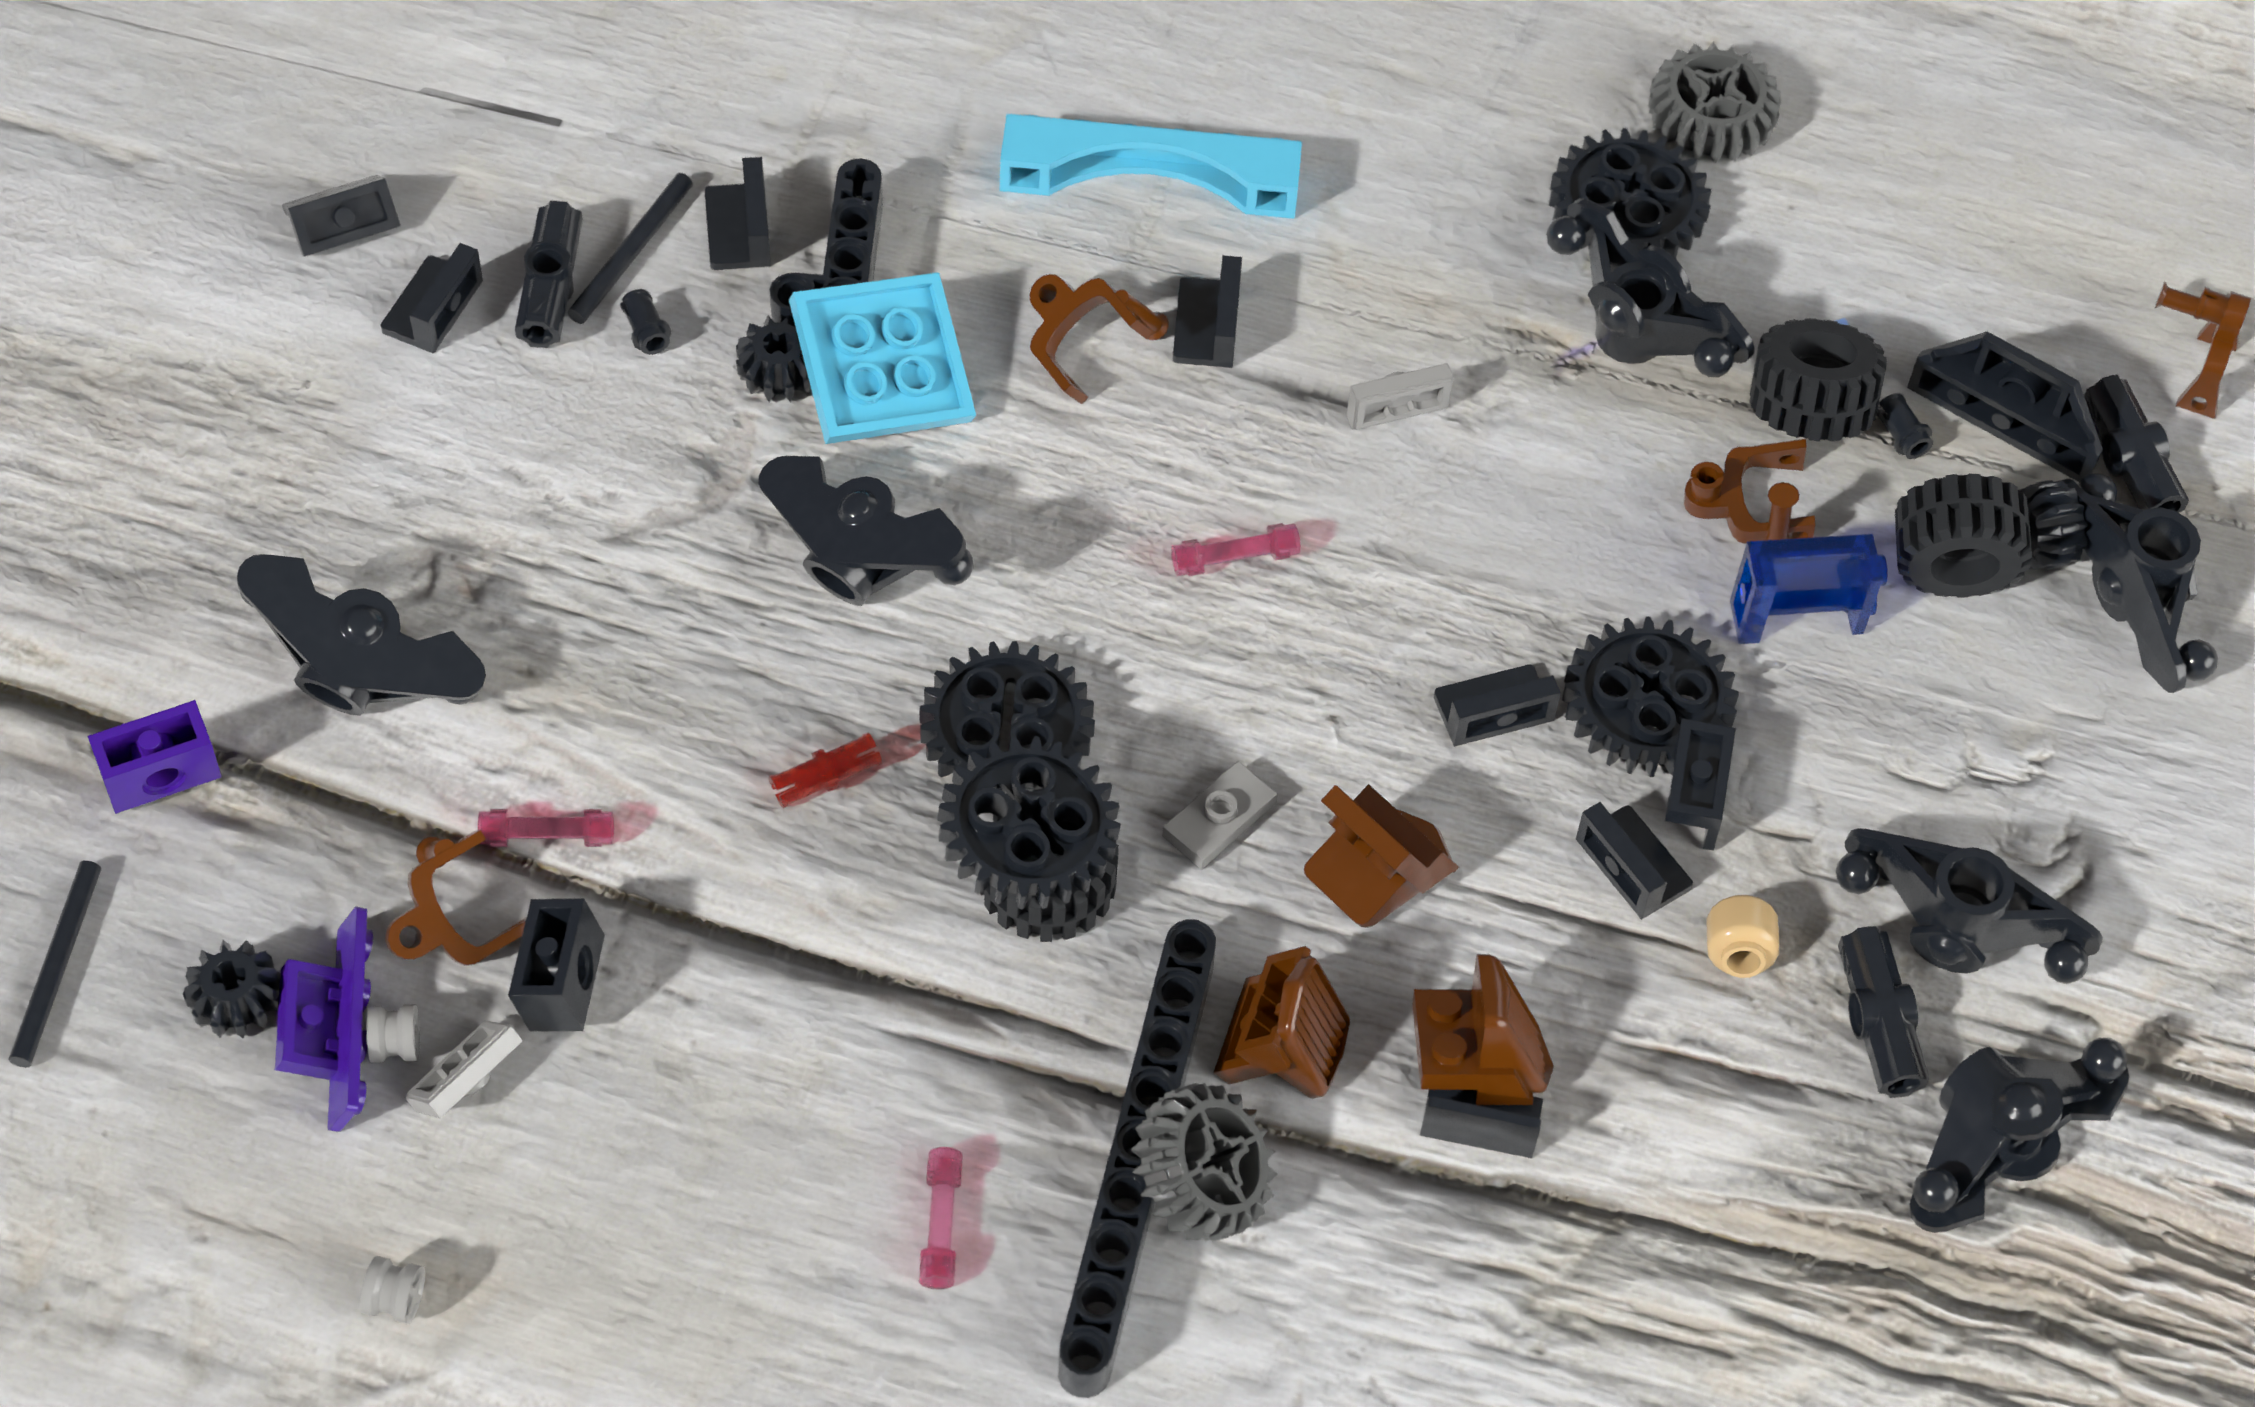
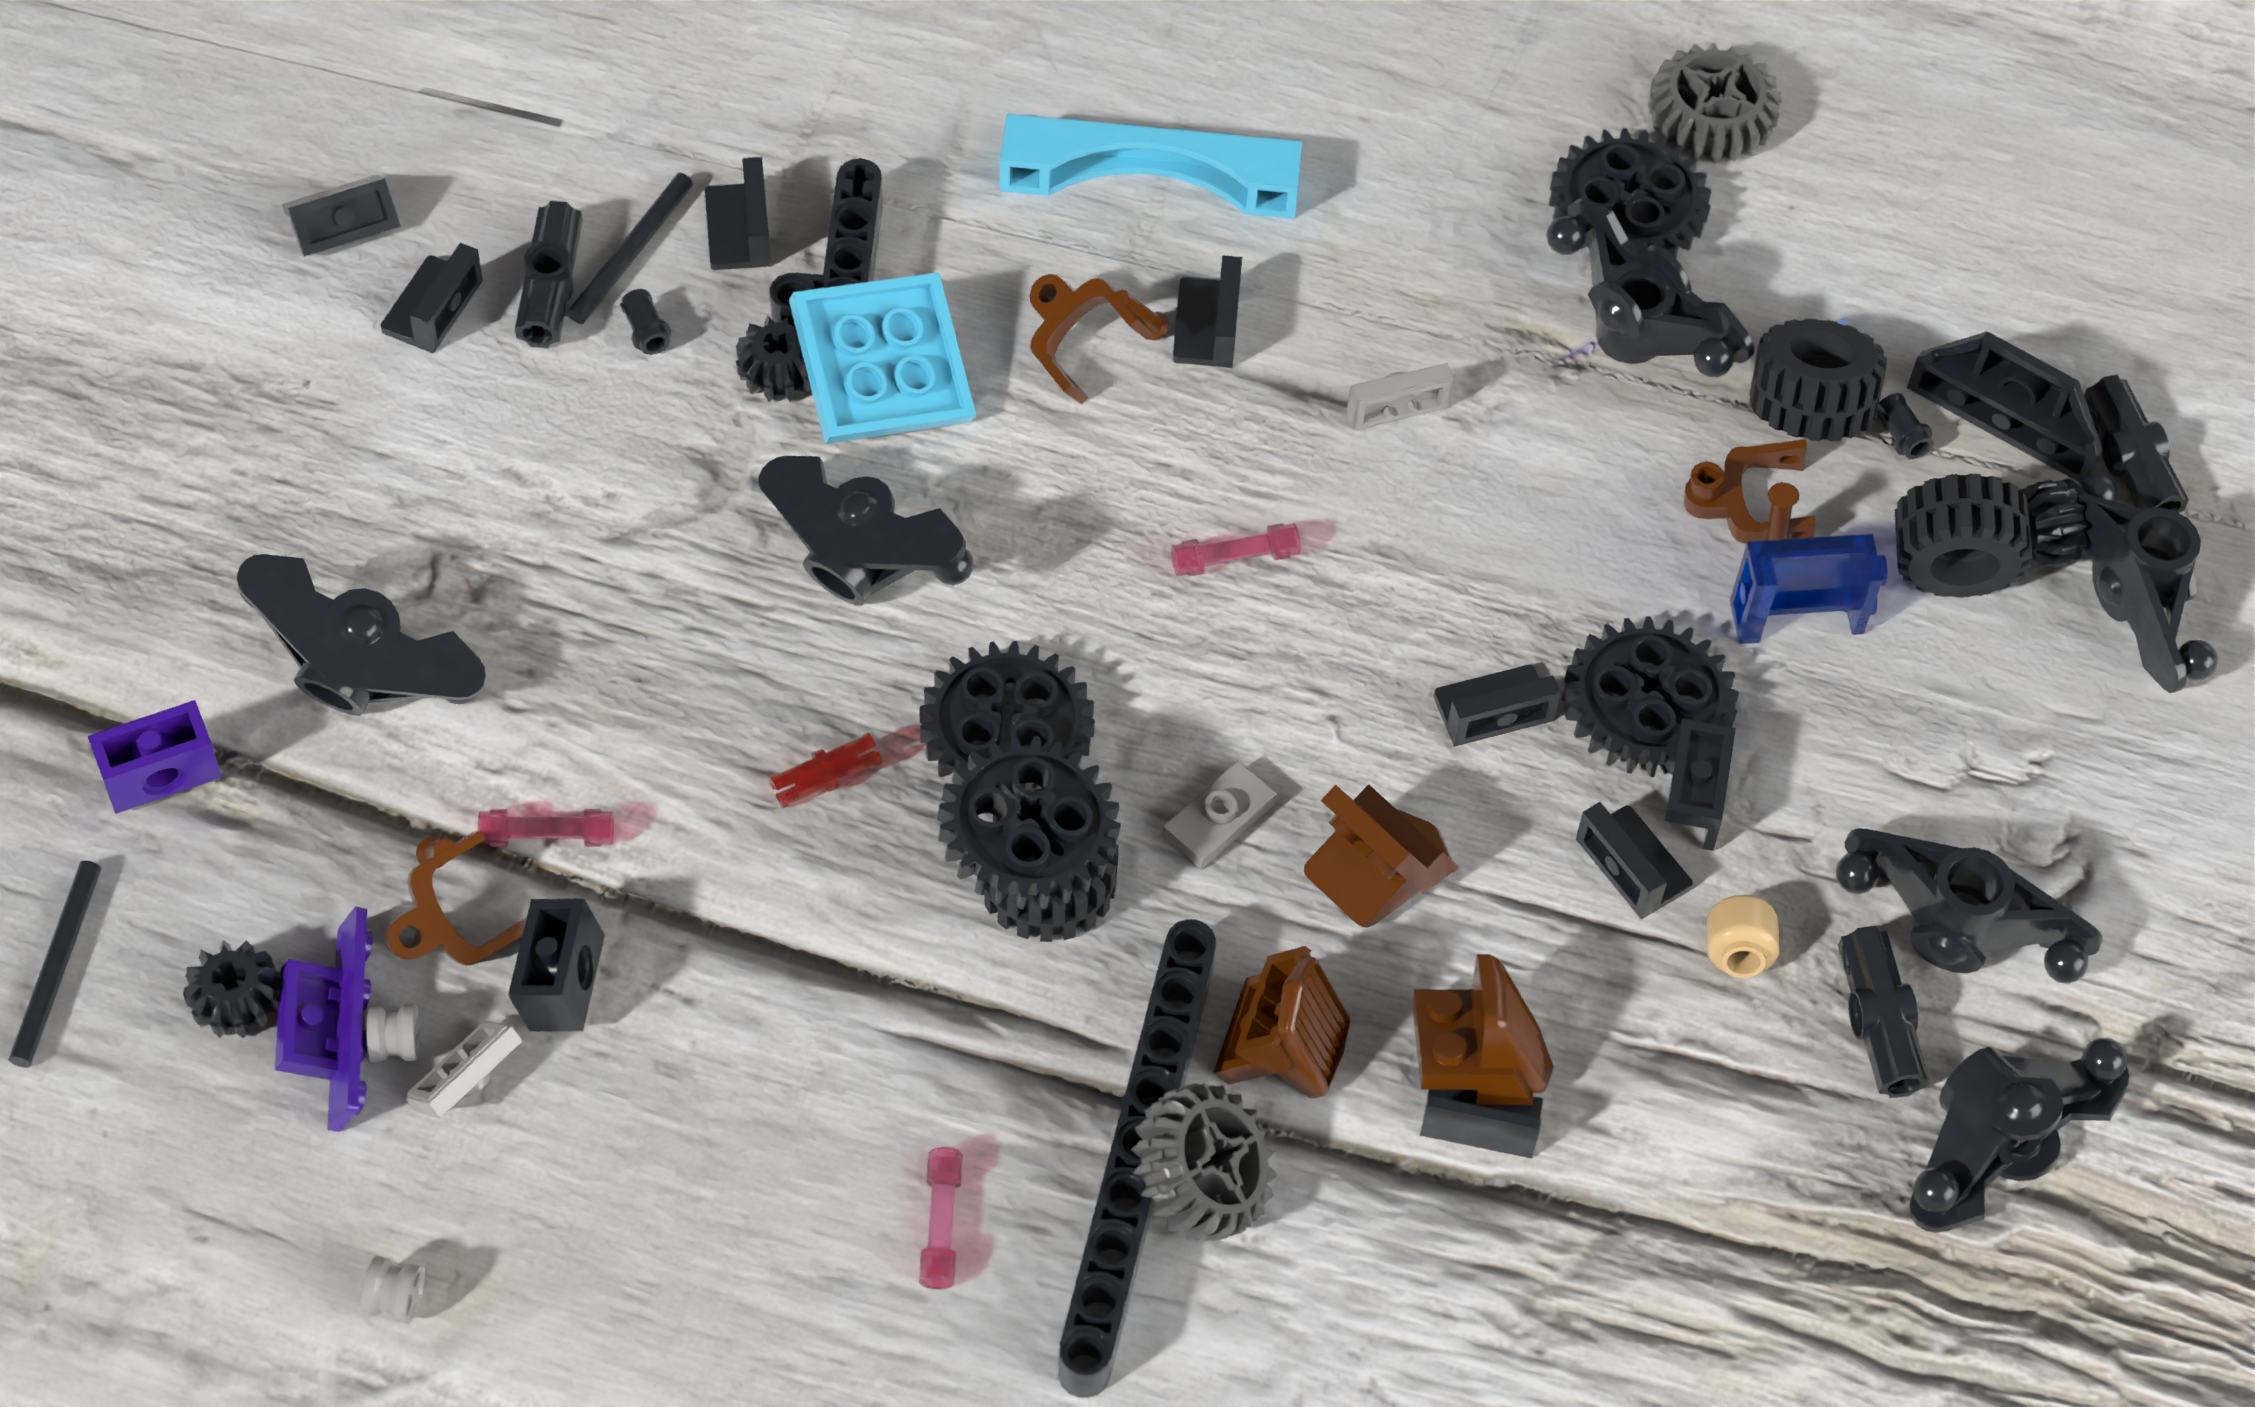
(2224, 320): reddish brown piece -> none

